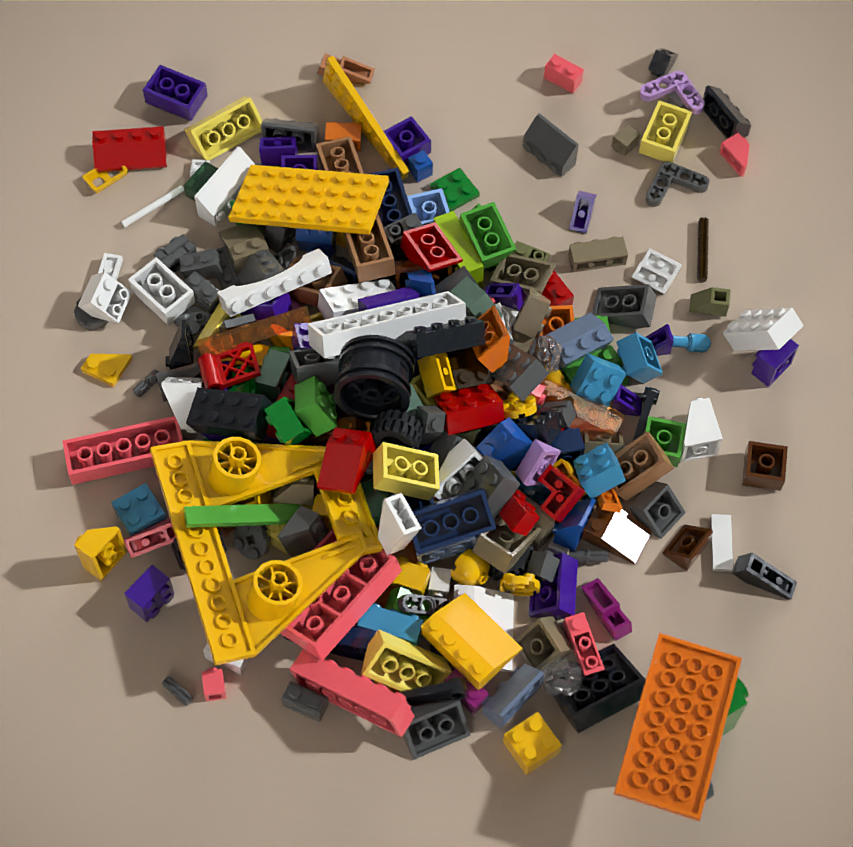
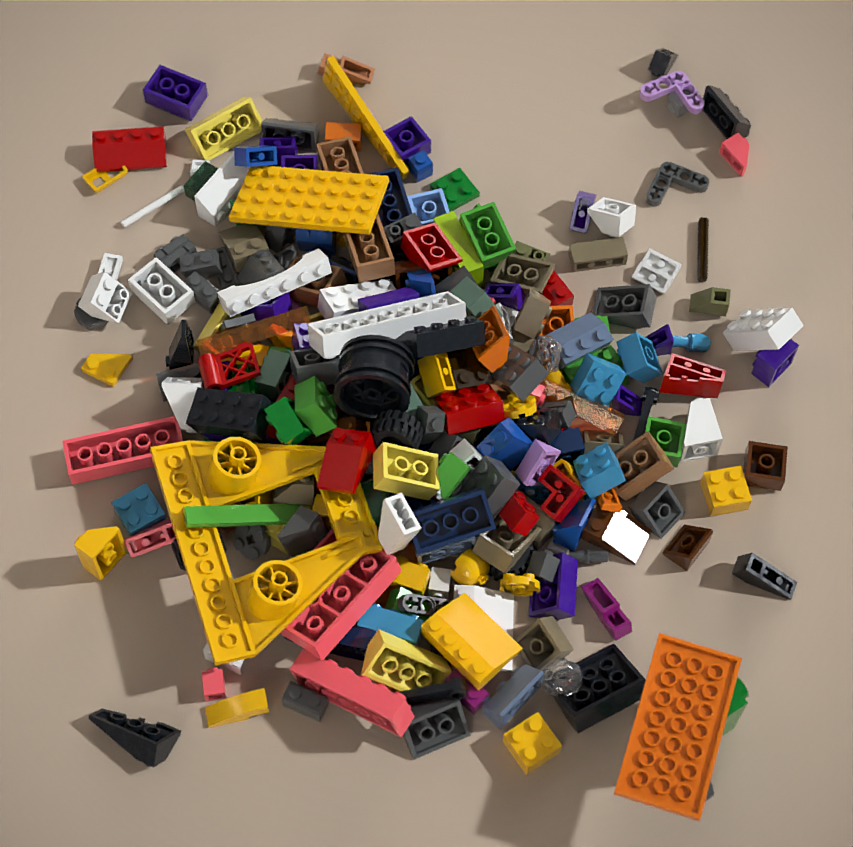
(142, 740): none -> black wedge
(143, 386): dark grey piece -> none
(149, 593): dark purple brick -> none
(180, 693): dark grey piece -> none
(195, 318): dark grey plate -> none
(237, 708): none -> yellow slope
(255, 156): none -> blue brick
(451, 473): none -> bright green slope
(550, 145): dark grey slope -> none
(563, 73): coral brick -> none
(582, 641): coral slope -> none
(613, 216): none -> white slope
(625, 140): dark tan brick -> none
(665, 132): light yellow brick -> none
(692, 378): none -> red wedge
(721, 543): white tile -> none
(725, 491): none -> yellow brick

